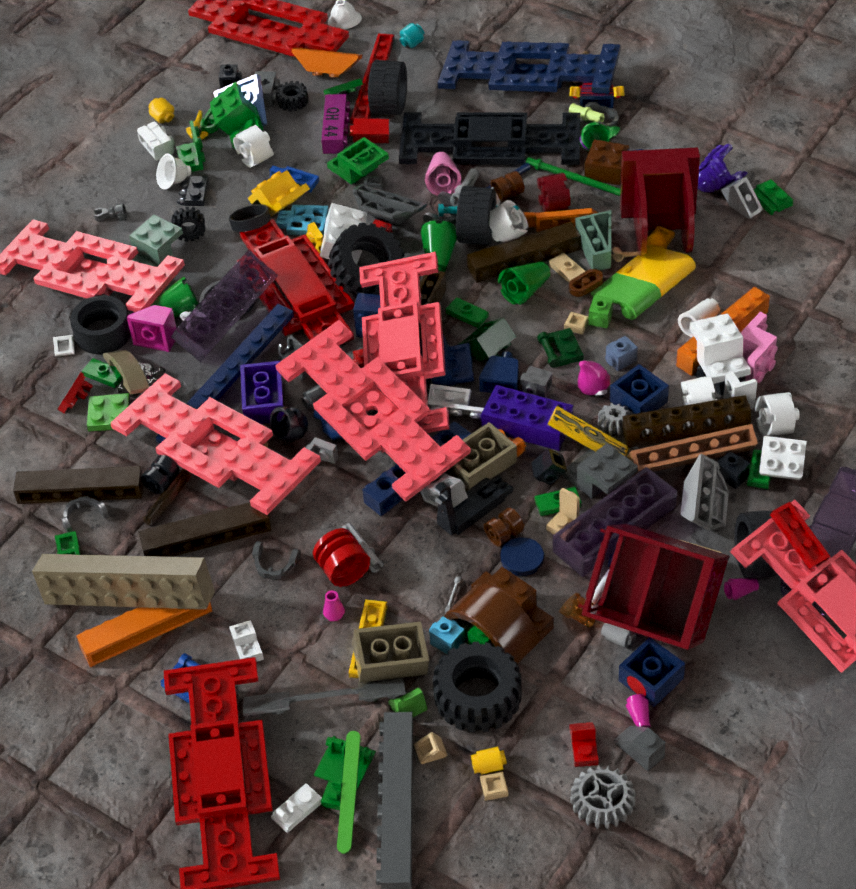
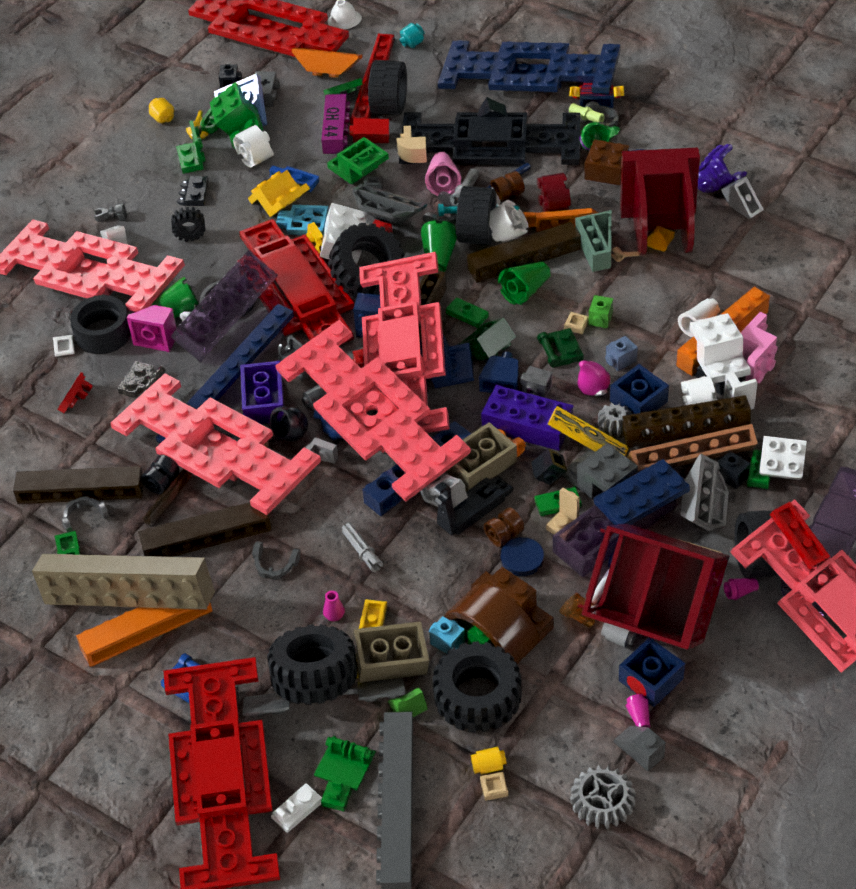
(102, 373): green plate -> none
(104, 410): bright green plate -> none
(115, 233): none -> white slope
(129, 368): dark tan slope -> none
(154, 240): sand green bracket -> none
(156, 140): white brick -> none
(171, 171): white hat -> none
(246, 641): white slope -> none
(251, 224): black tyre -> none
(292, 96): black tyre -> none
(312, 664): none -> black tyre
(341, 557): red wheel -> none
(348, 793): bright green piece -> none
(411, 148): none -> tan brick
(430, 748): tan slope -> none
(454, 399): white bracket -> none
(458, 580): light grey hinge -> none
(492, 108): none -> black tile
(539, 164): green bar -> none
(565, 267): tan plate -> none
(584, 744): red slope -> none
(585, 282): reddish brown plate -> none
(642, 494): none -> dark blue plate
(646, 279): door -> none
(772, 197): green plate -> none
(776, 414): white brick -> none

